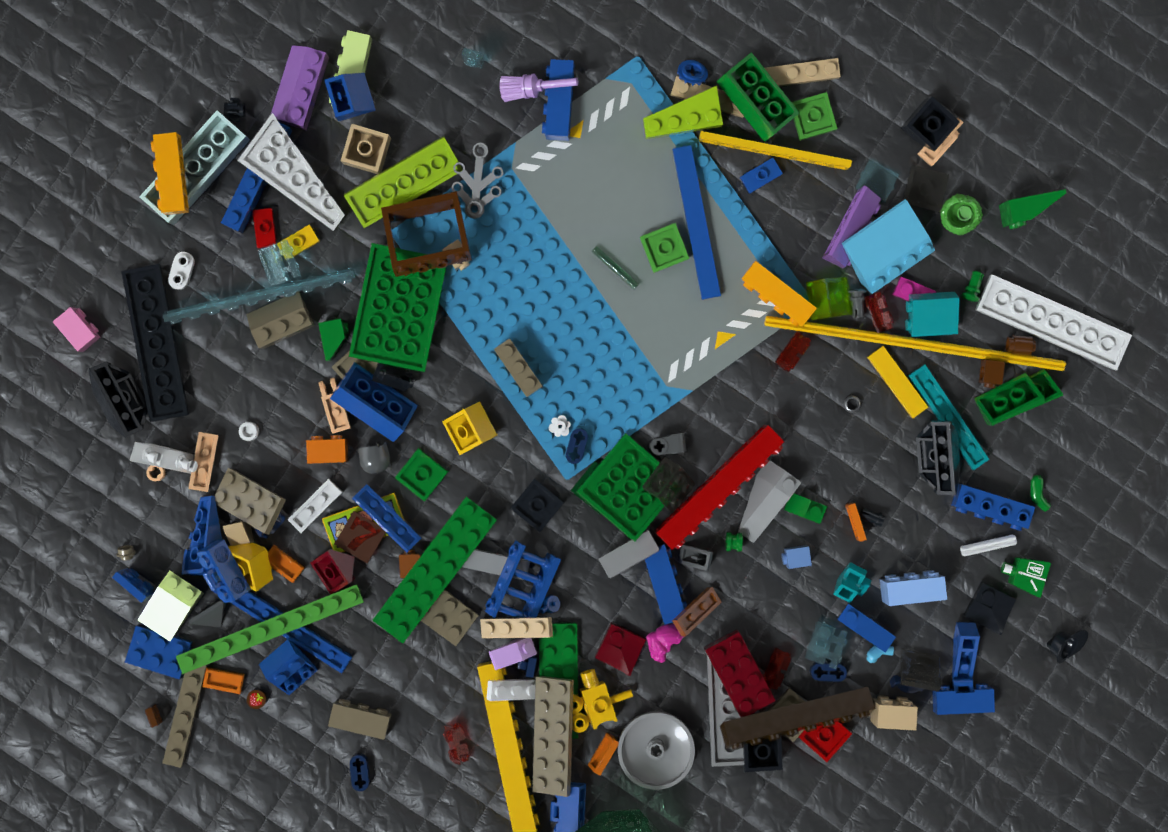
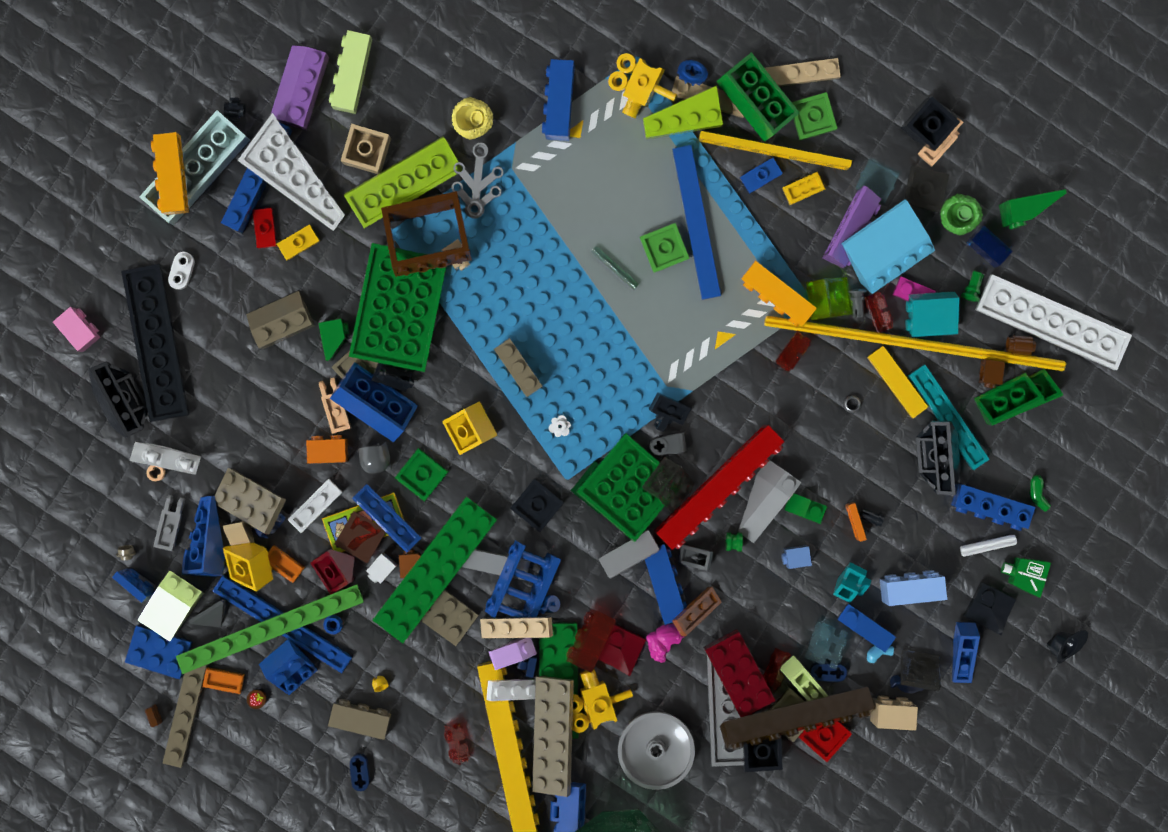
(169, 525): none -> light grey hinge
(204, 457): light nougat plate -> none
(222, 571): blue piece -> none
(248, 431): white tile -> none
(252, 298): clear light blue plate -> none
(273, 263): clear light blue plate -> none
(328, 628): none -> blue plate
(349, 95): blue slope -> none
(379, 684): none -> yellow hinge
(381, 568): none -> white brick
(472, 58): clear light blue plate -> none
(472, 118): none -> light yellow hair
(529, 86): lavender piece -> none
(581, 448): dark blue beam -> none
(590, 640): none -> clear red brick
(603, 753): orange tile -> none
(640, 86): none -> yellow piece
(667, 411): none -> black hinge
(802, 680): none -> yellowish green slope
(803, 188): none -> yellow plate
(971, 700): blue piece -> none
(989, 246): none -> clear blue brick

